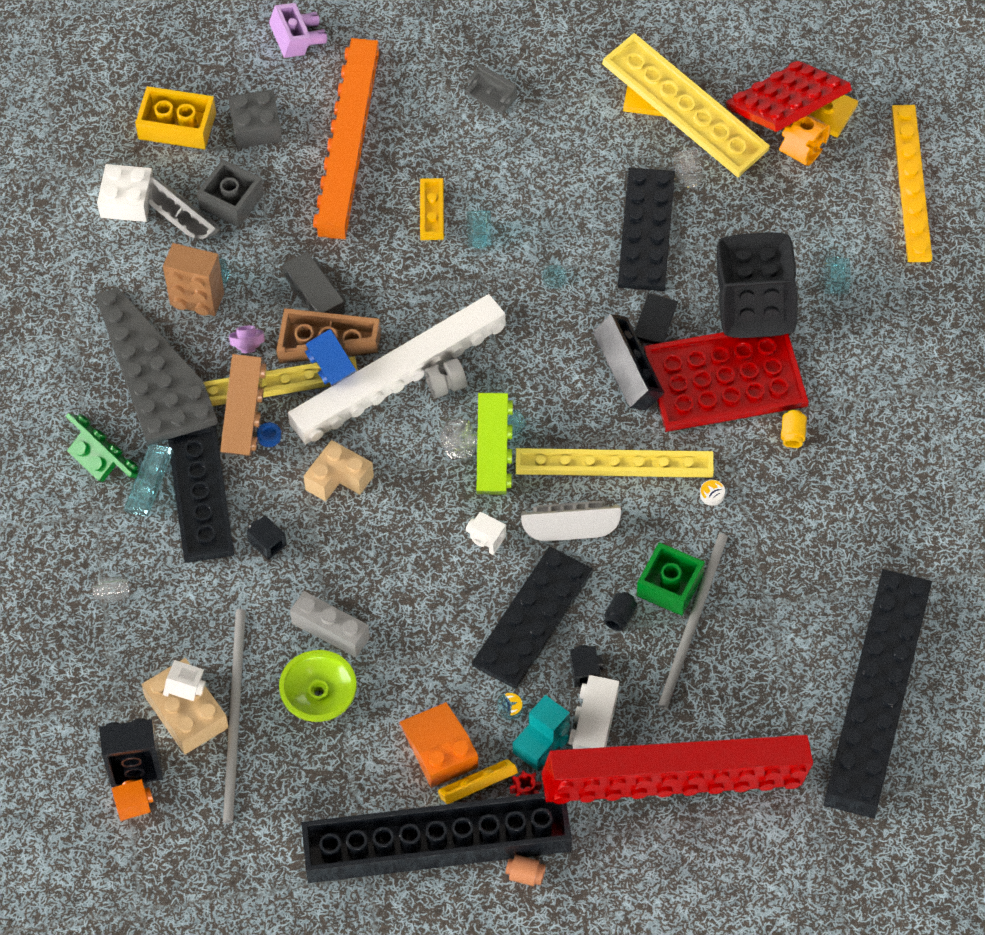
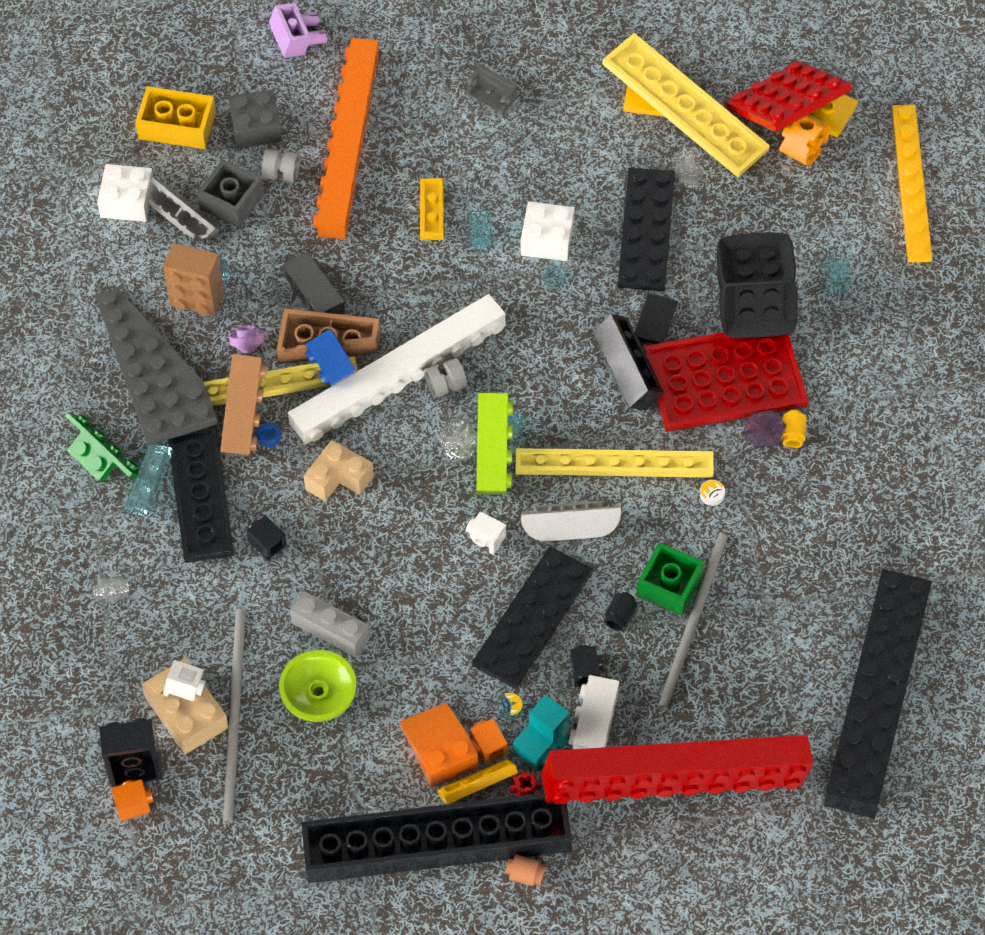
(280, 165): none -> light grey wheel
(488, 740): none -> orange brick
(547, 231): none -> white brick
(764, 429): none -> clear purple brick

